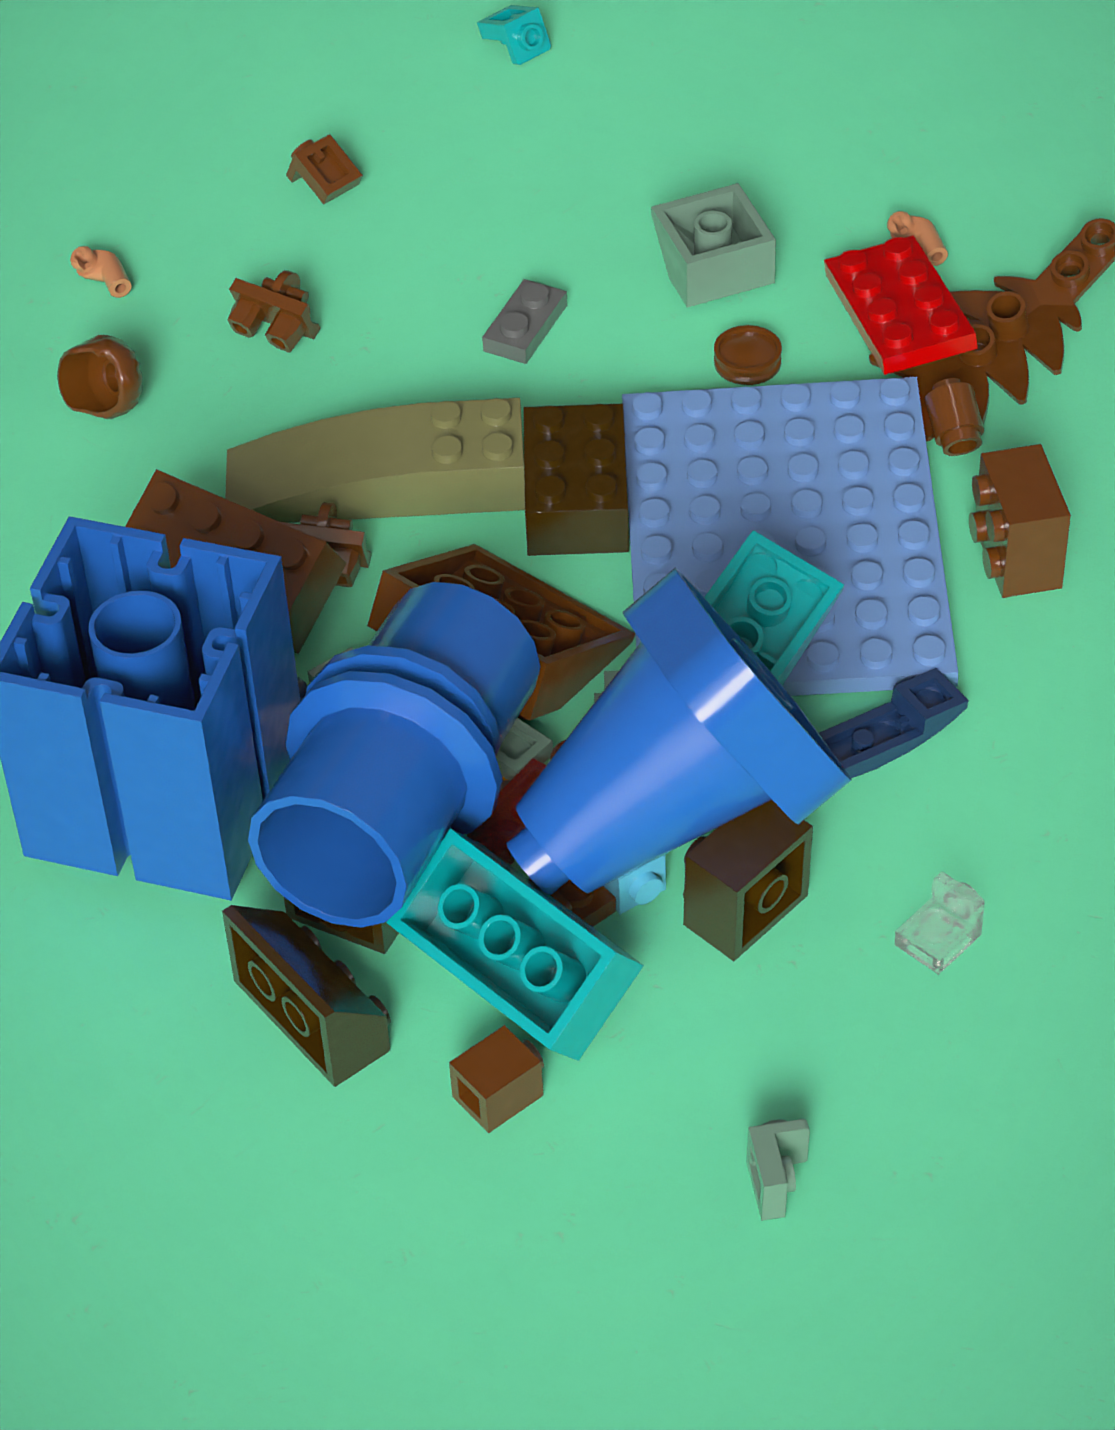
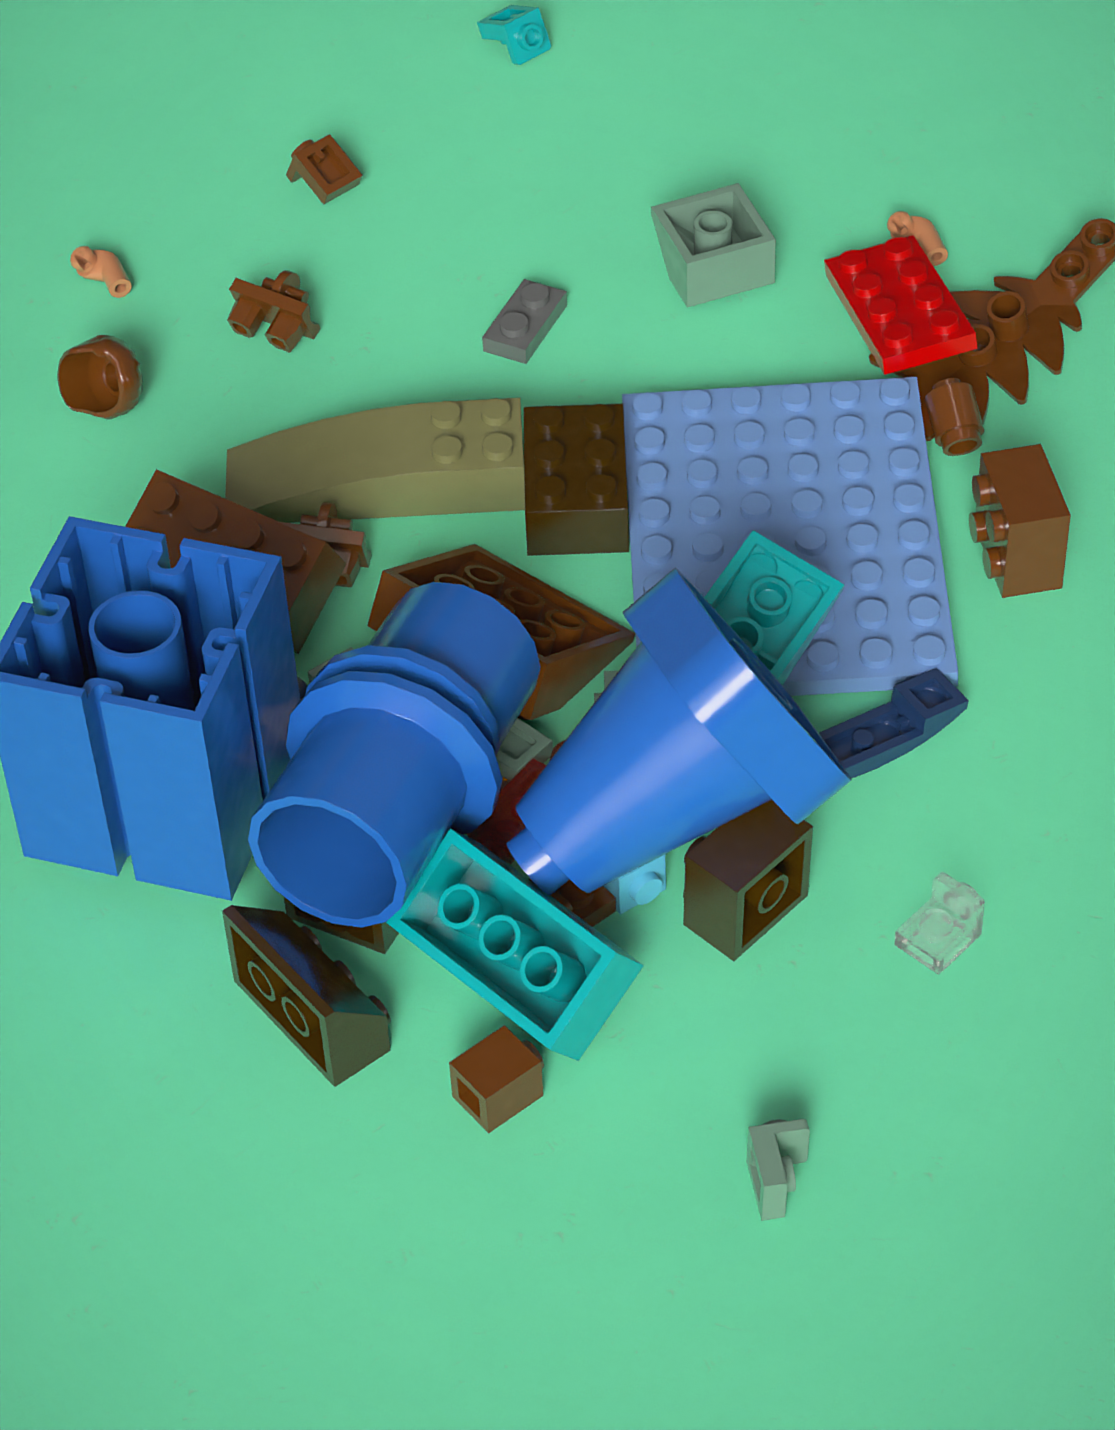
(747, 355): reddish brown piece -> none

